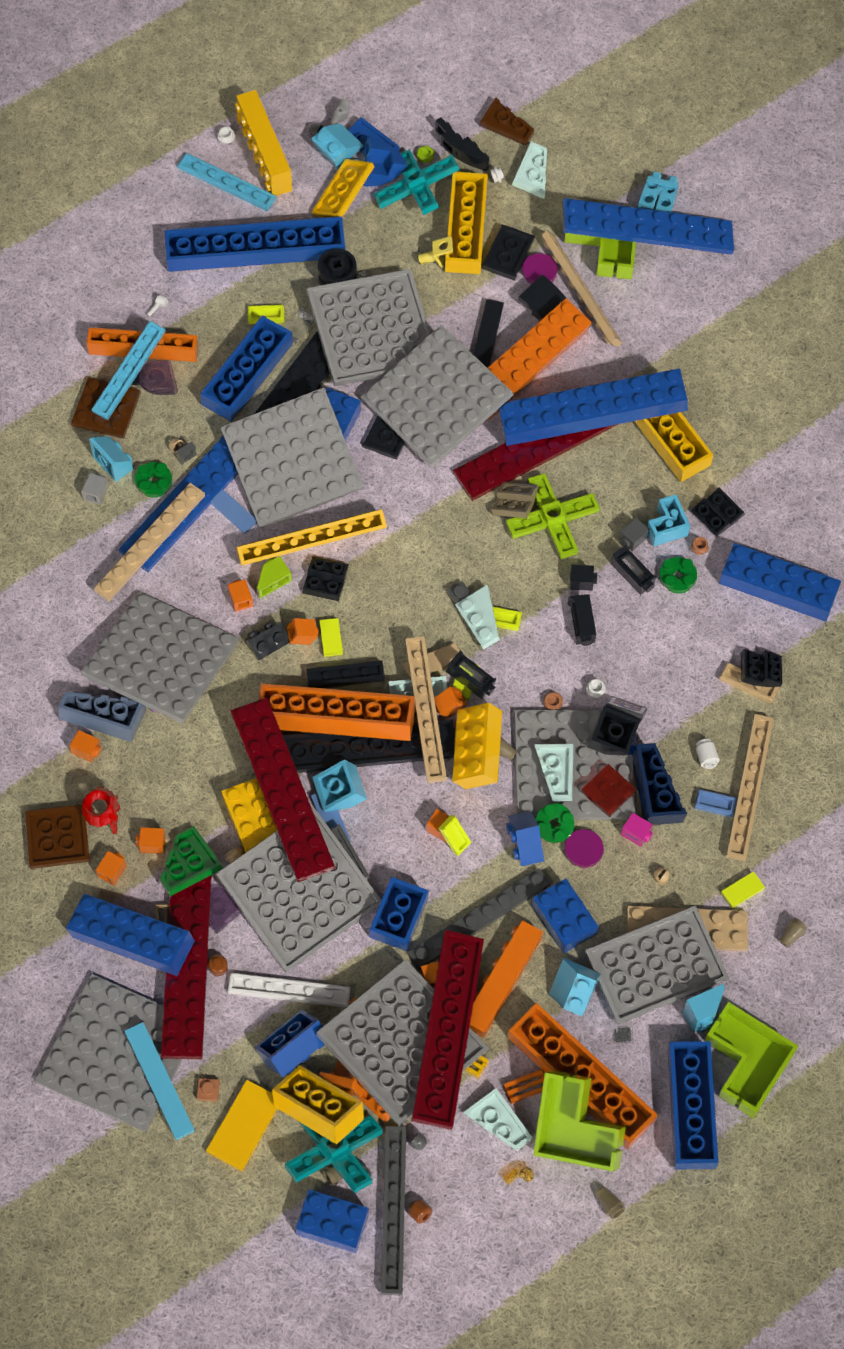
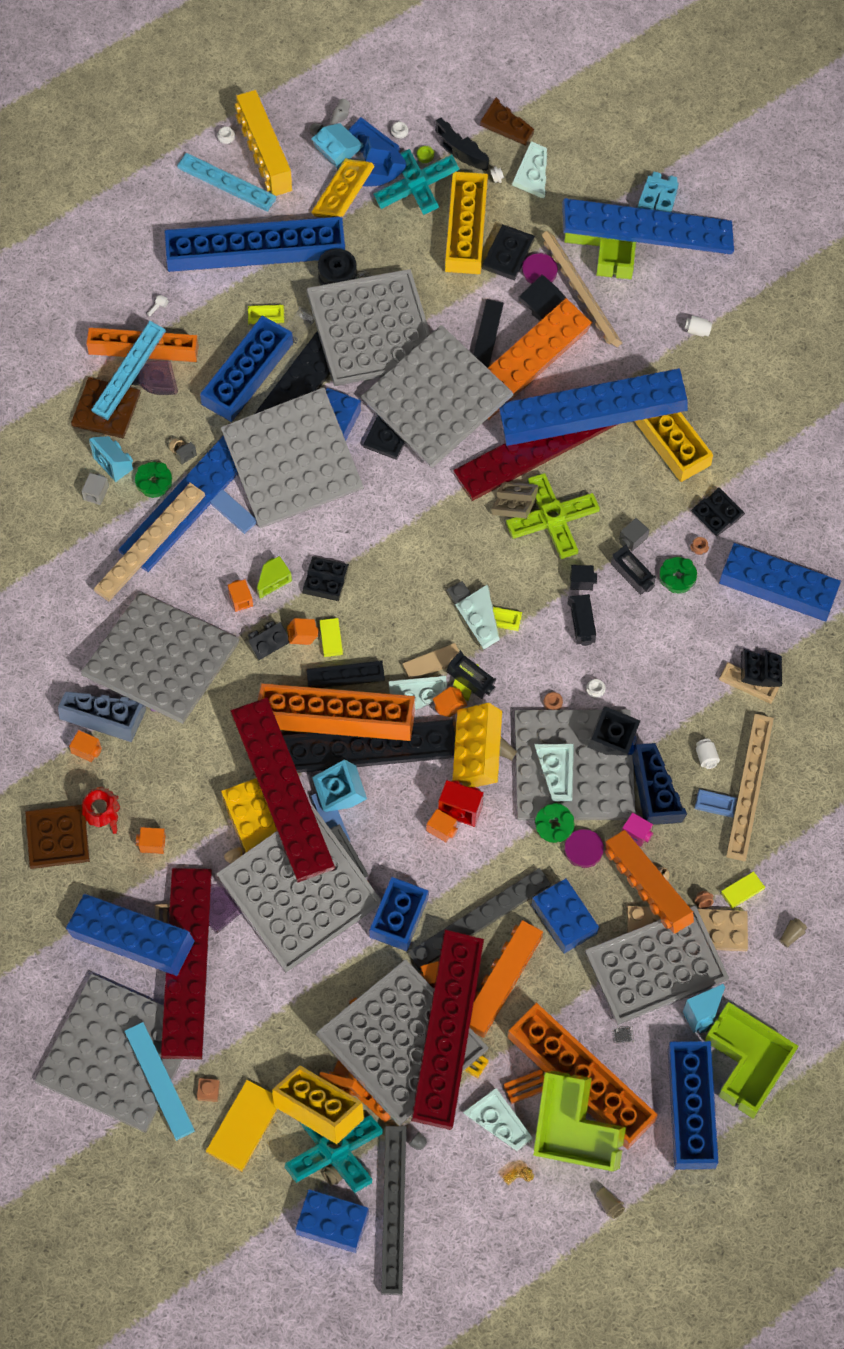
(111, 867): orange brick -> none
(188, 862): green plate -> none
(217, 965): dark orange piece -> none
(289, 990): white tile -> none
(291, 1043): blue brick -> none
(310, 537): yellow brick -> none
(399, 130): none -> white plate
(420, 1211): dark orange piece -> none
(425, 710): tan plate -> none
(437, 254): light yellow bracket -> none
(454, 835): neon yellow tile -> none
(461, 802): none -> red brick
(526, 835): blue brick -> none
(574, 986): medium azure slope -> none
(608, 790): clear red tile -> none
(627, 708): tile -> none
(649, 882): none -> orange brick
(671, 523): medium azure brick -> none
(698, 326): none -> white brick
(704, 899): none -> nougat plate

